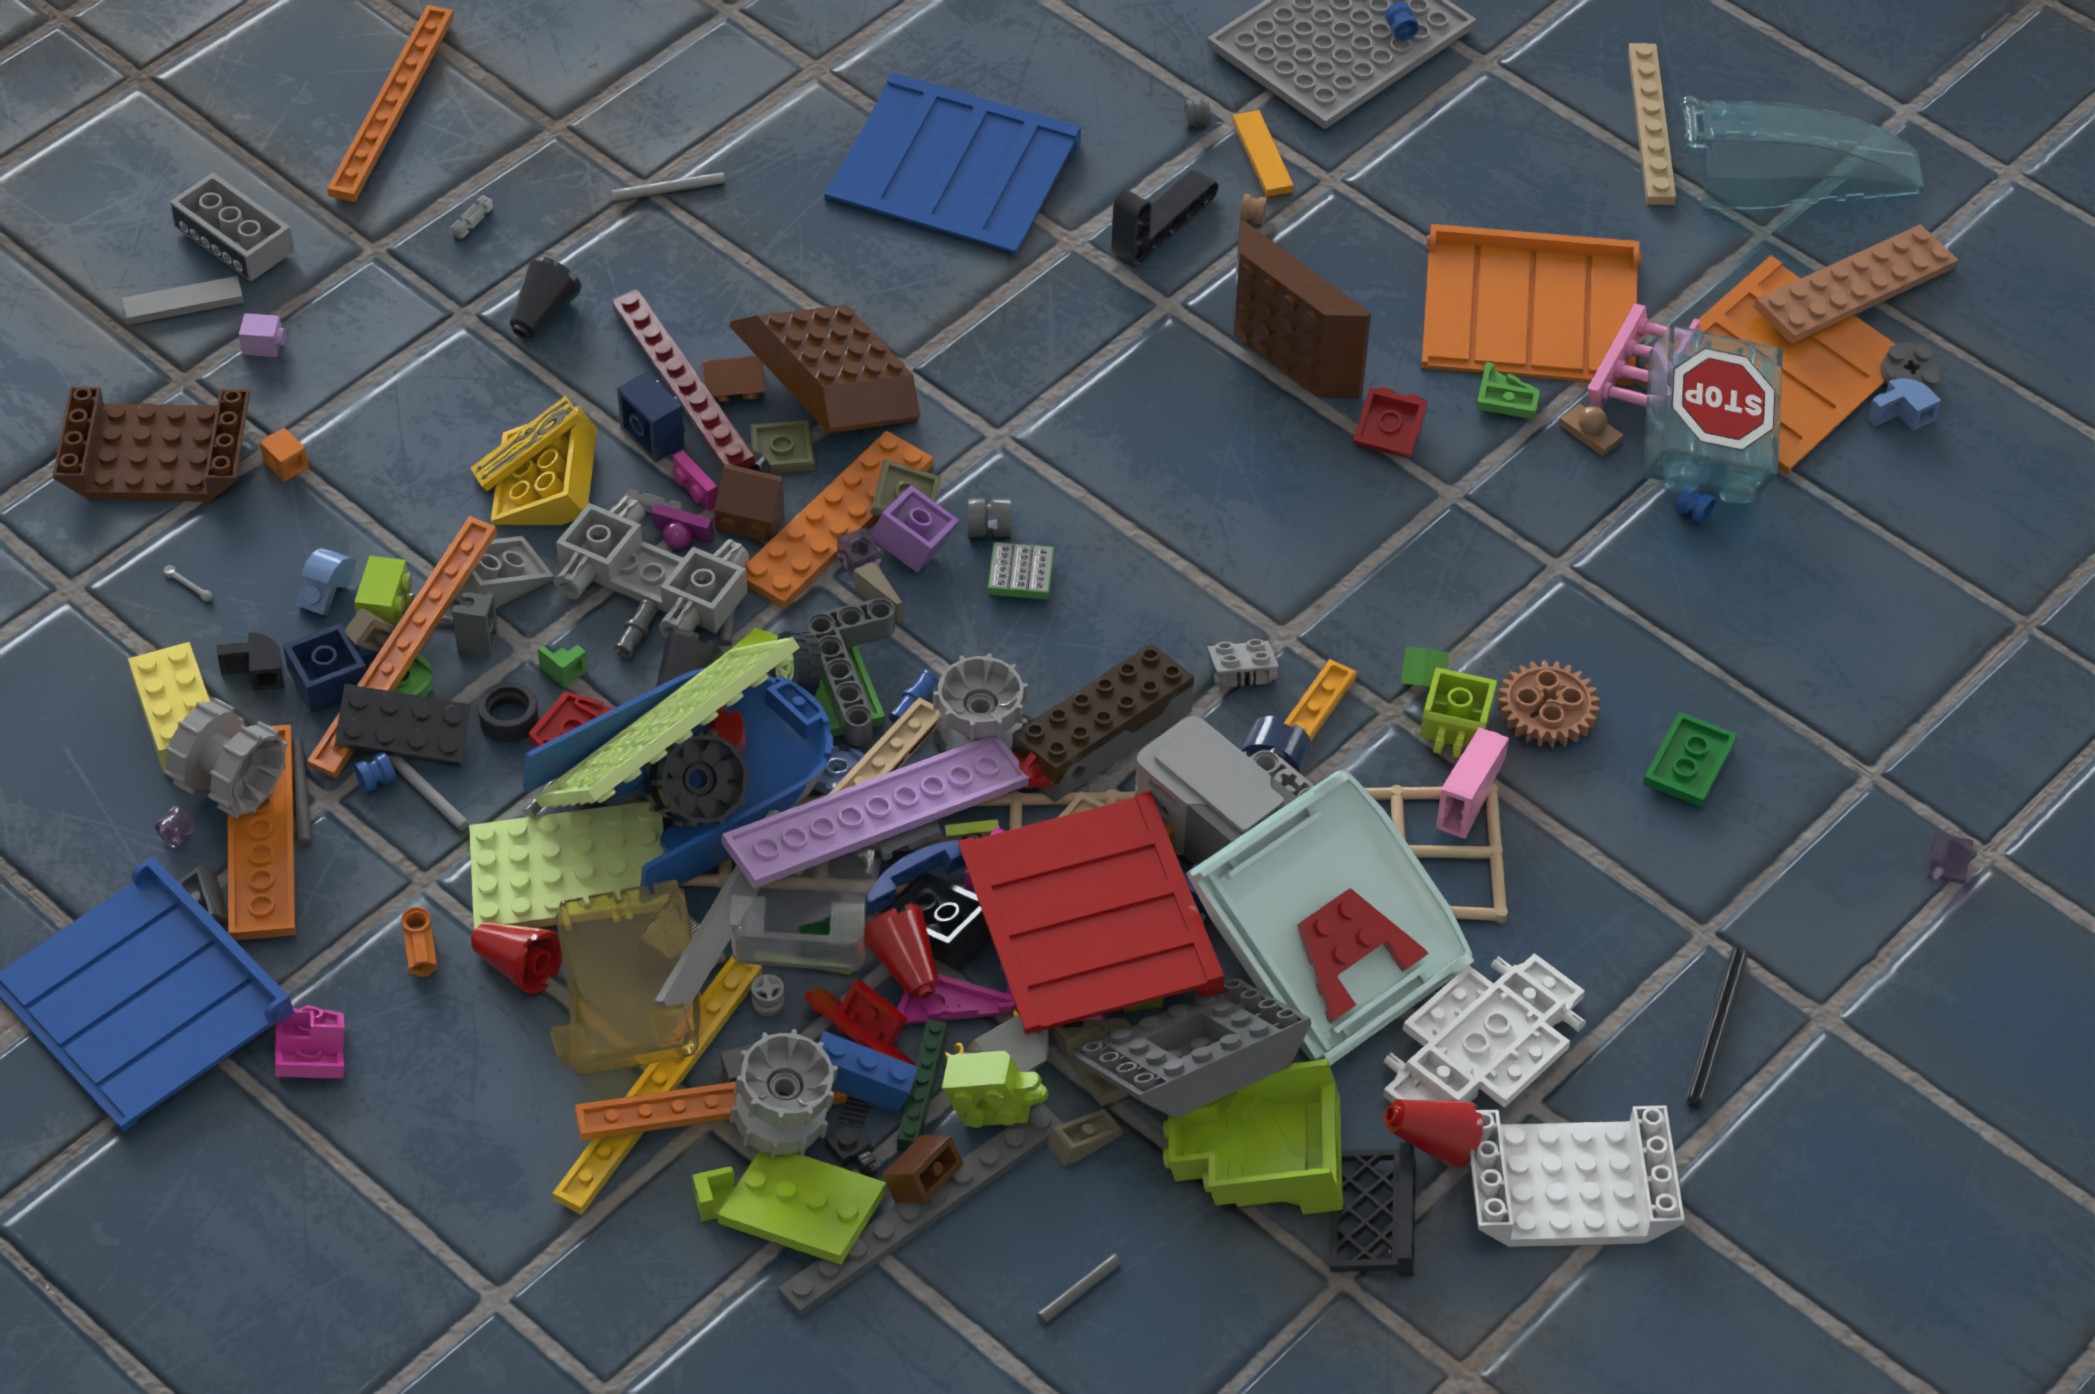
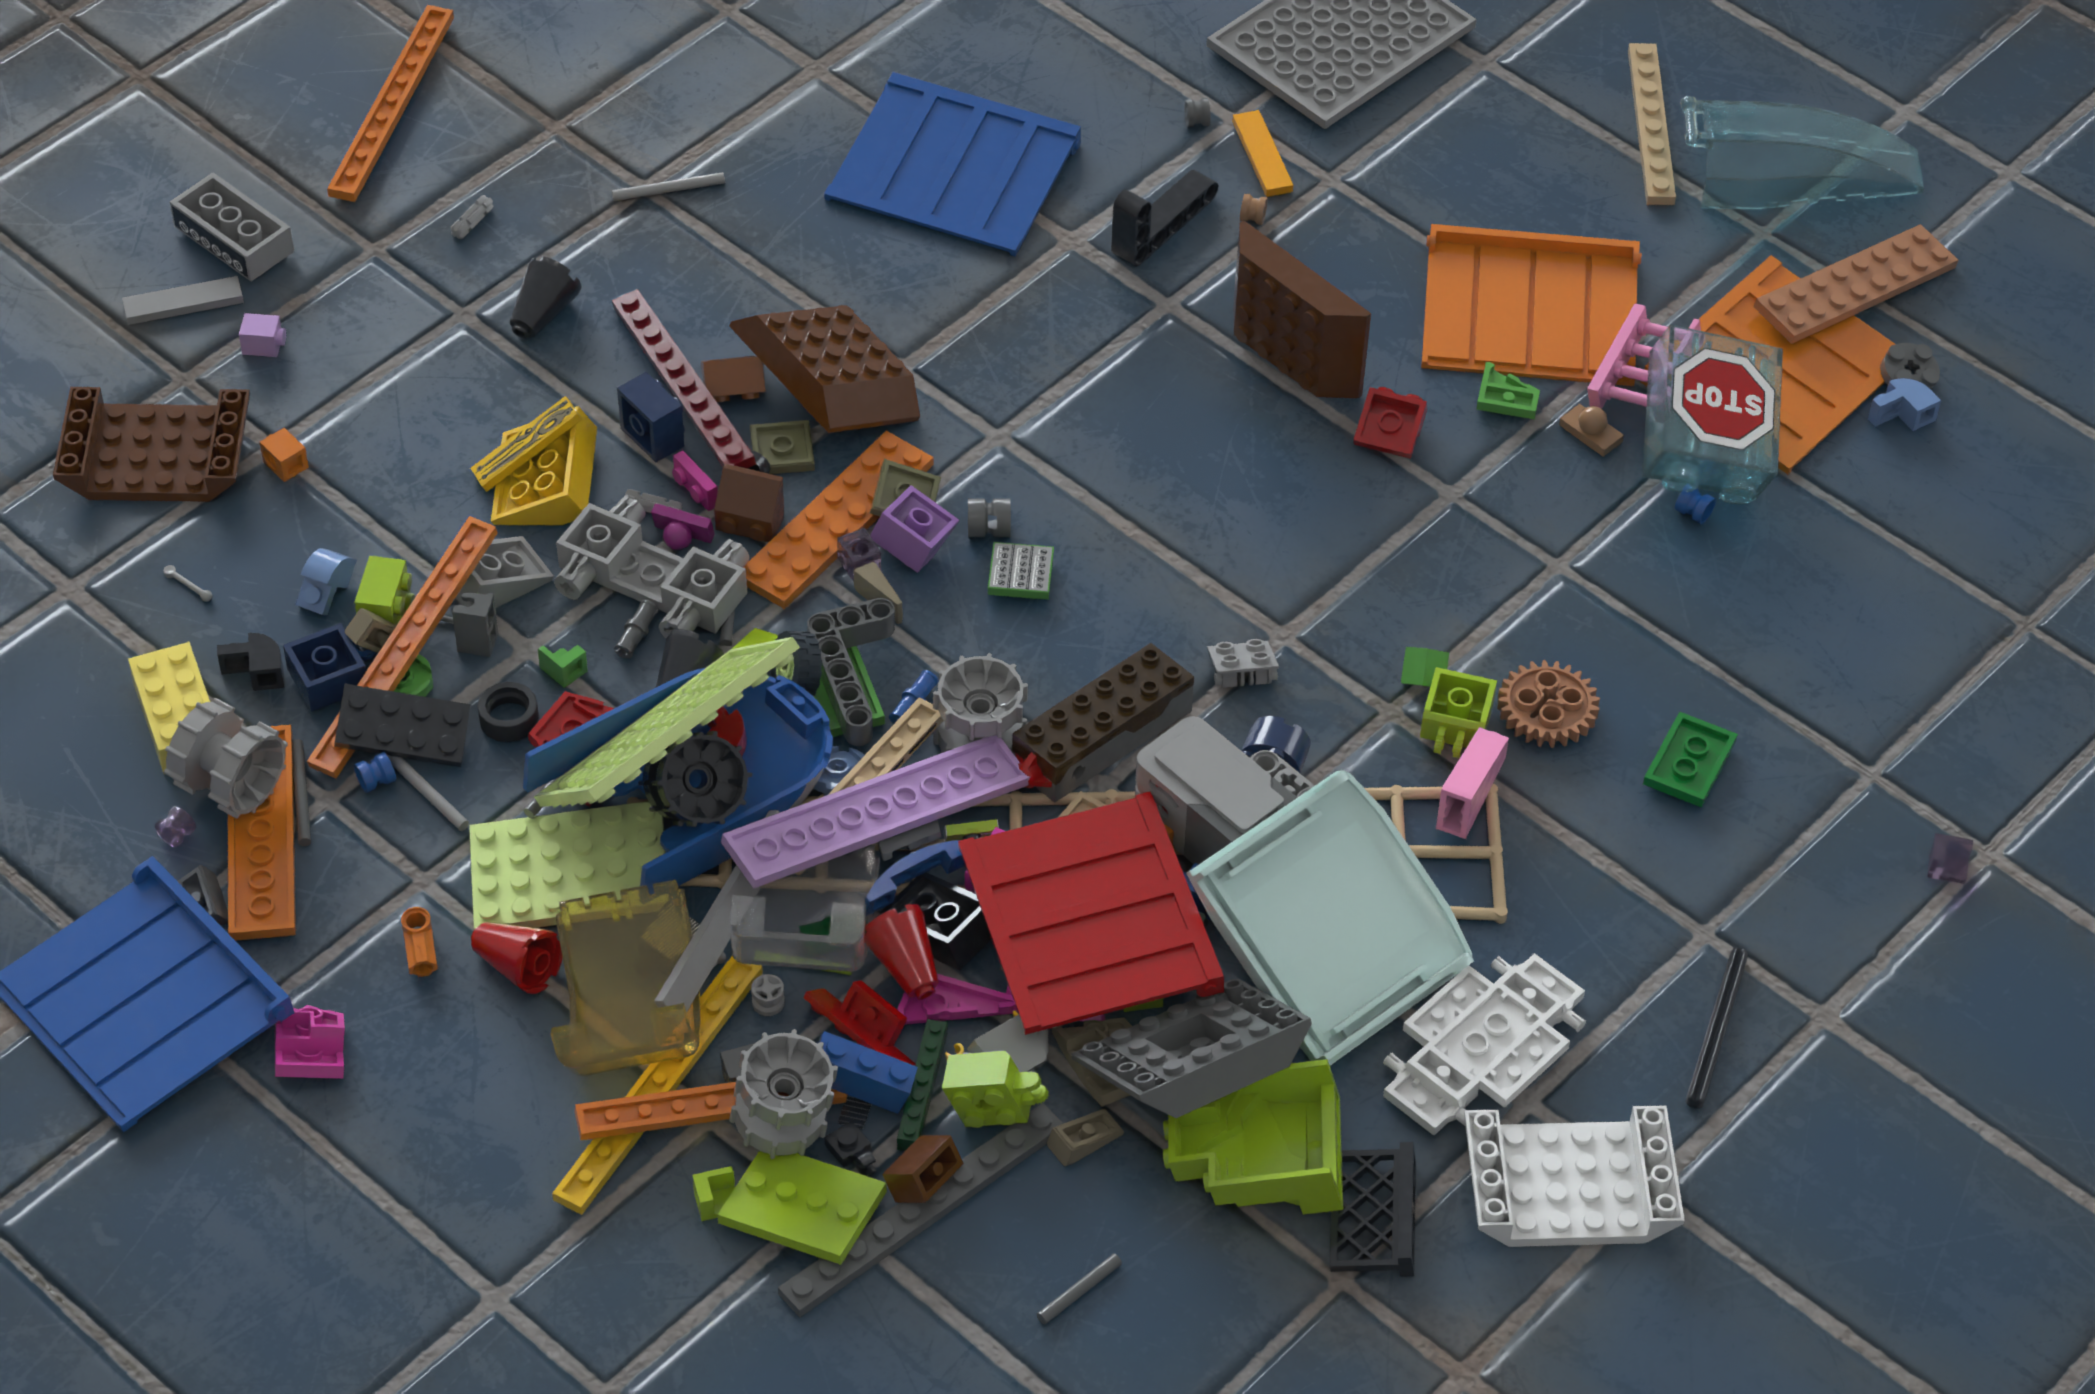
(1322, 697): light orange tile -> none
(1342, 936): red wing -> none
(1401, 20): blue wheel -> none
(1437, 1127): red cone -> none

